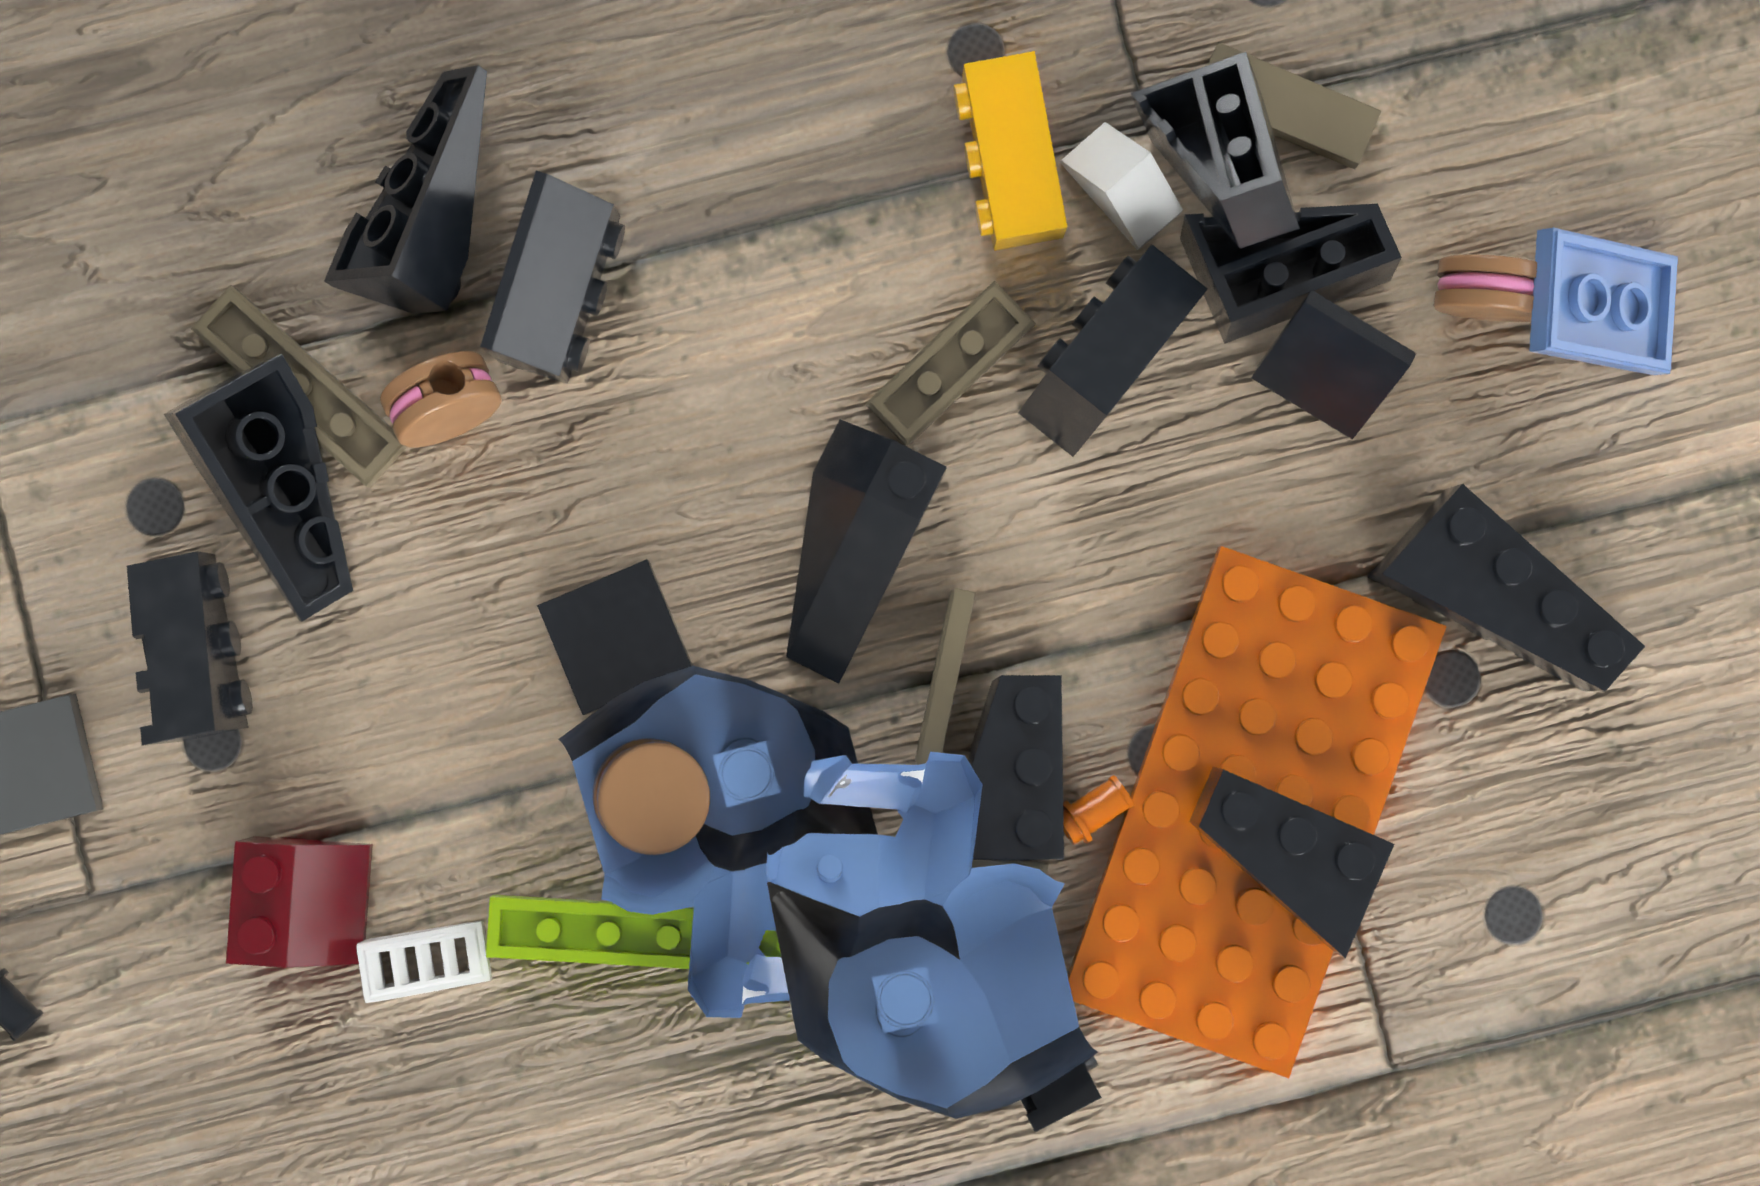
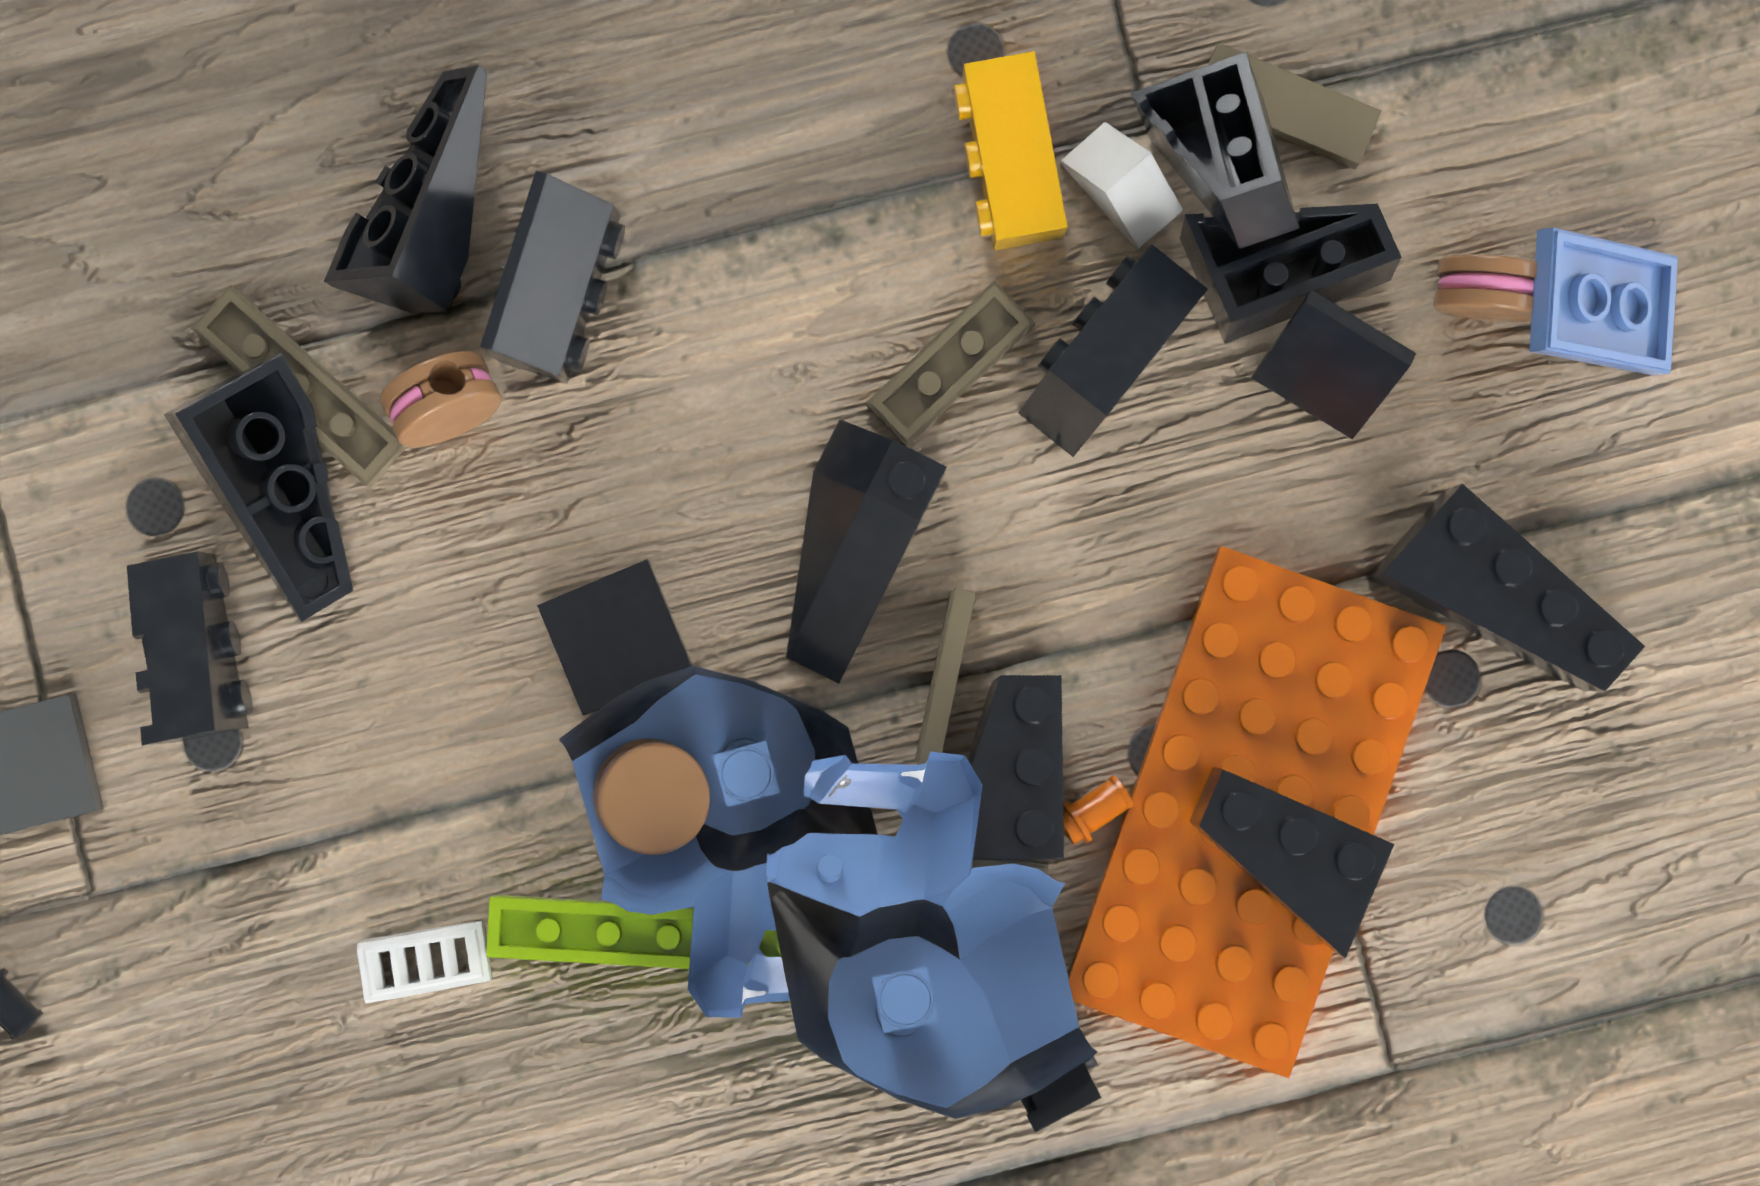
(298, 902): dark red slope -> none

